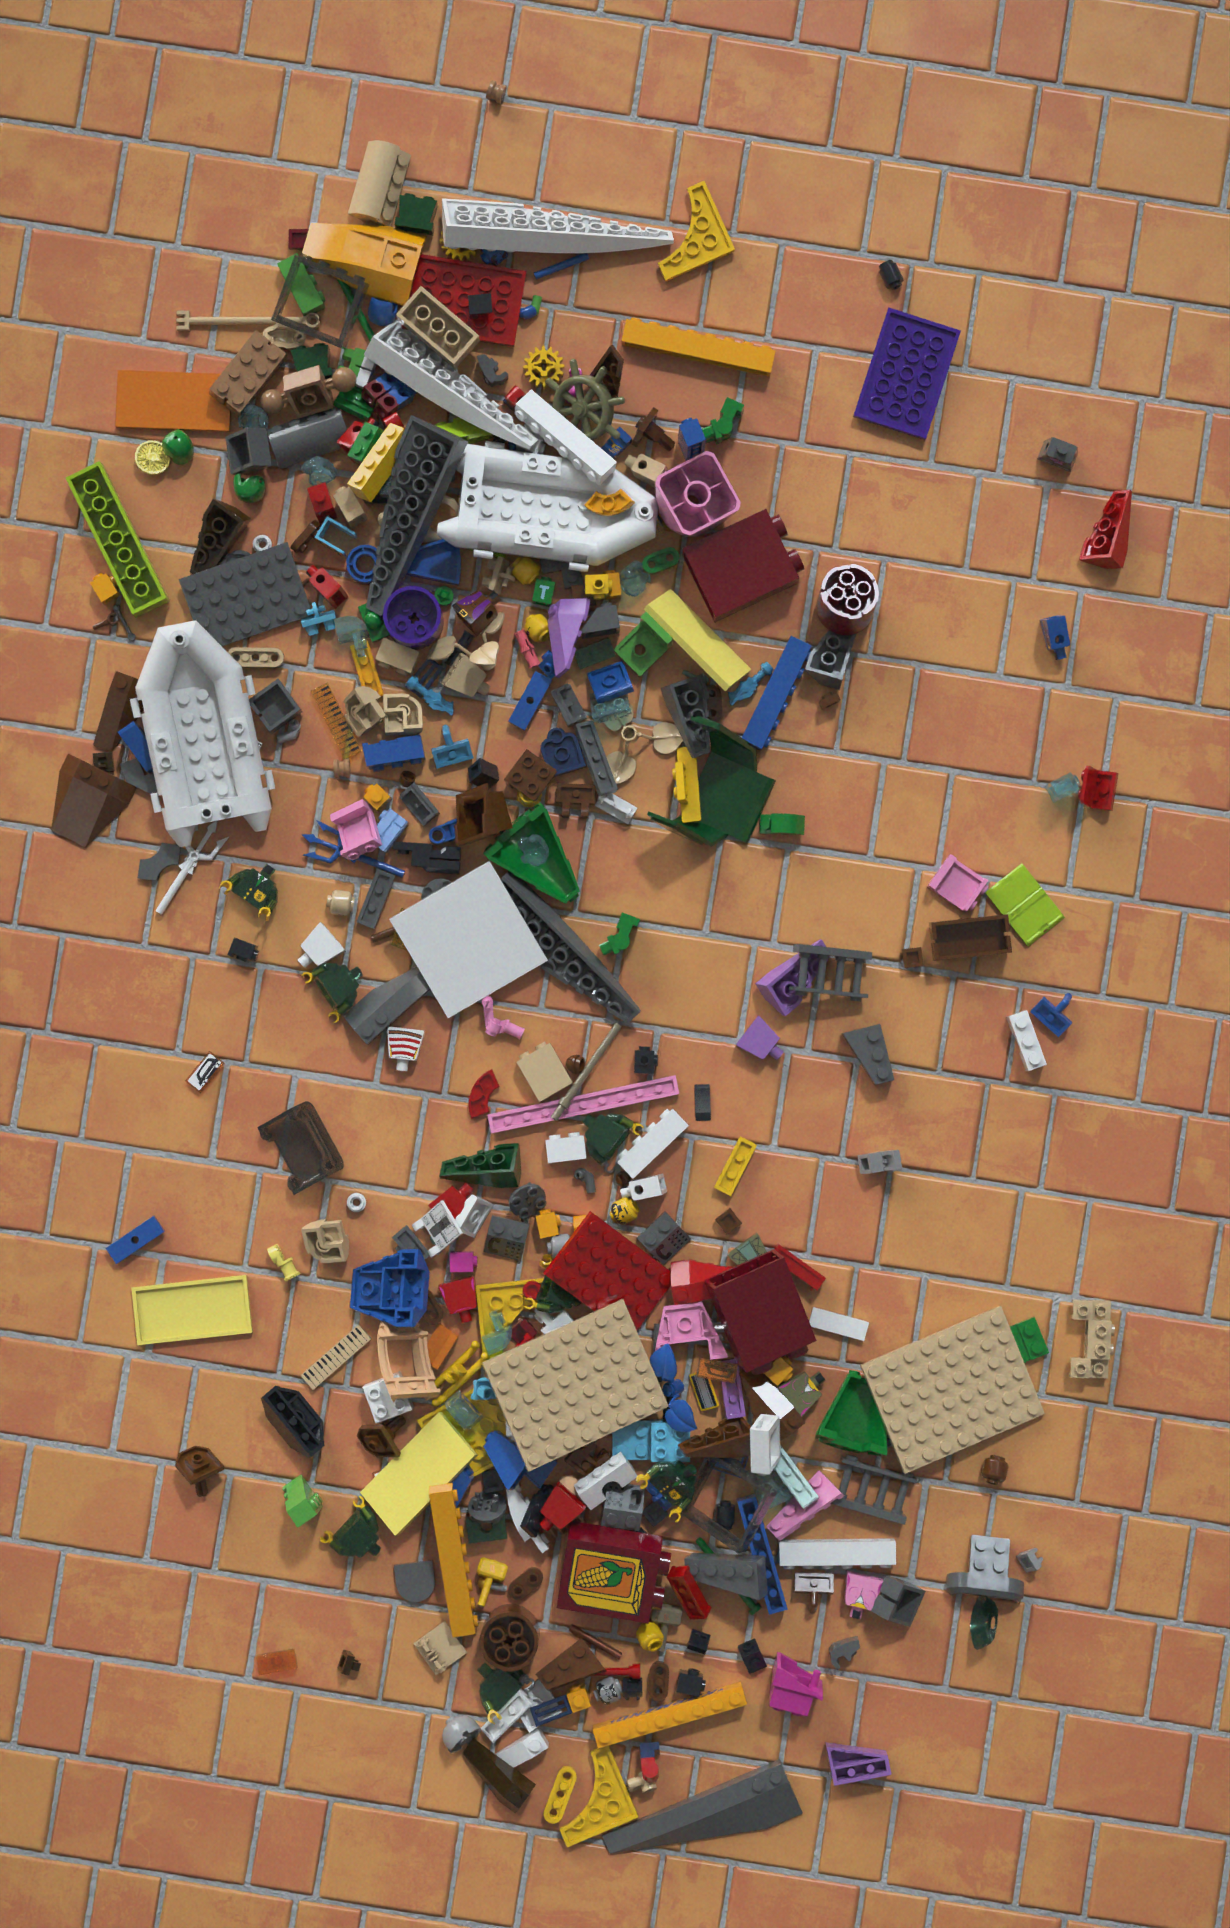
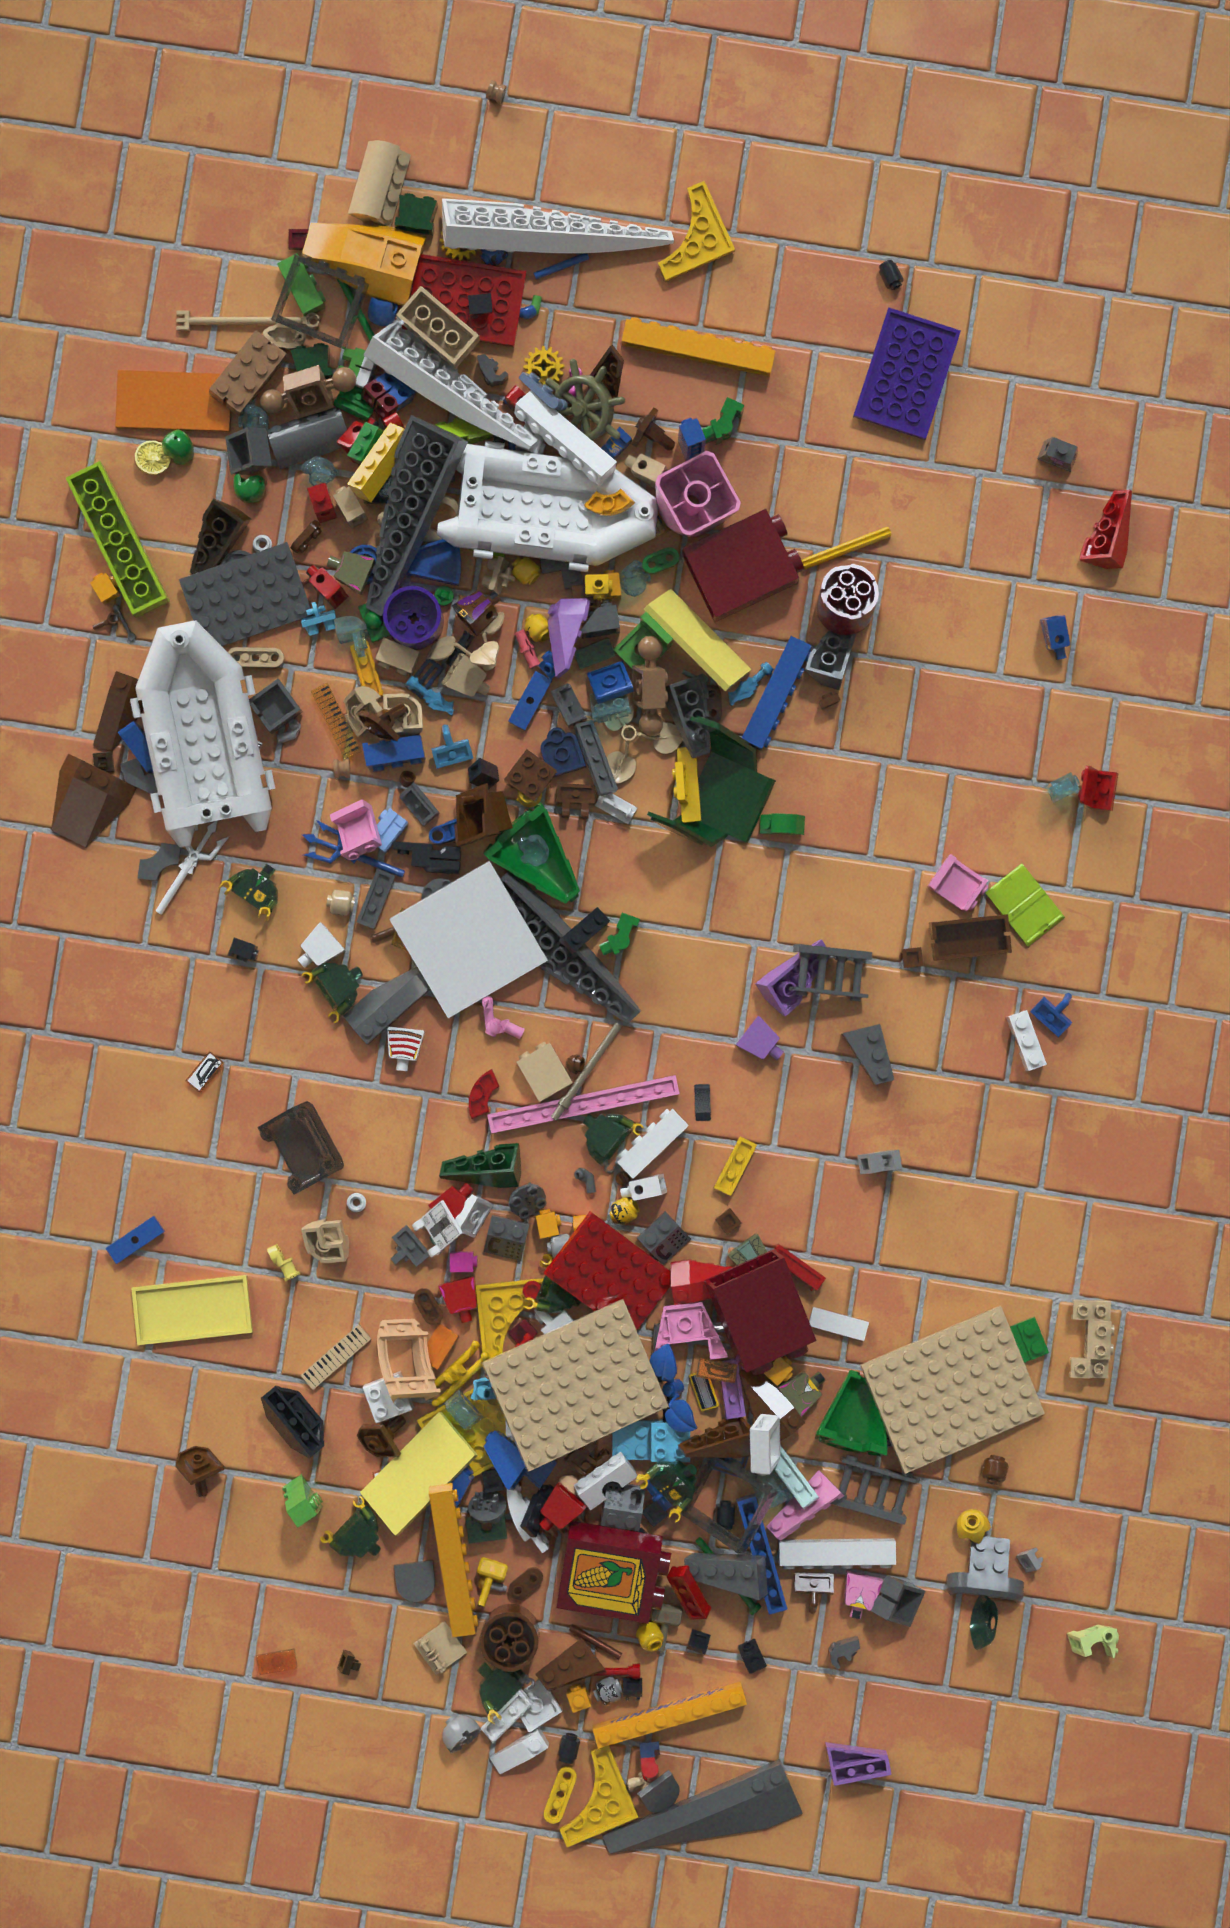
(327, 522): medium azure piece -> none
(352, 570): none -> olive torso
(376, 796): light orange brick -> none
(382, 722): none -> reddish brown piece
(392, 1288): blue wedge -> none
(500, 1338): clear light blue brick -> none
(502, 1779): dark brown wedge -> none
(543, 391): none -> sand blue plate
(543, 591): green brick -> none
(566, 1148): white brick -> none
(566, 1704): dark blue tile -> none
(568, 1748): none -> black brick
(584, 930): none -> black plate
(645, 1061): black brick -> none
(649, 686): none -> medium nougat brick
(659, 1680): reddish brown plate -> none
(660, 1793): none -> dark grey tile
(690, 1682): black brick -> none
(793, 1687): dark pink piece -> none
(847, 547): none -> yellow axle
(974, 1532): none -> yellow piece
(1083, 1640): none -> yellowish green tile

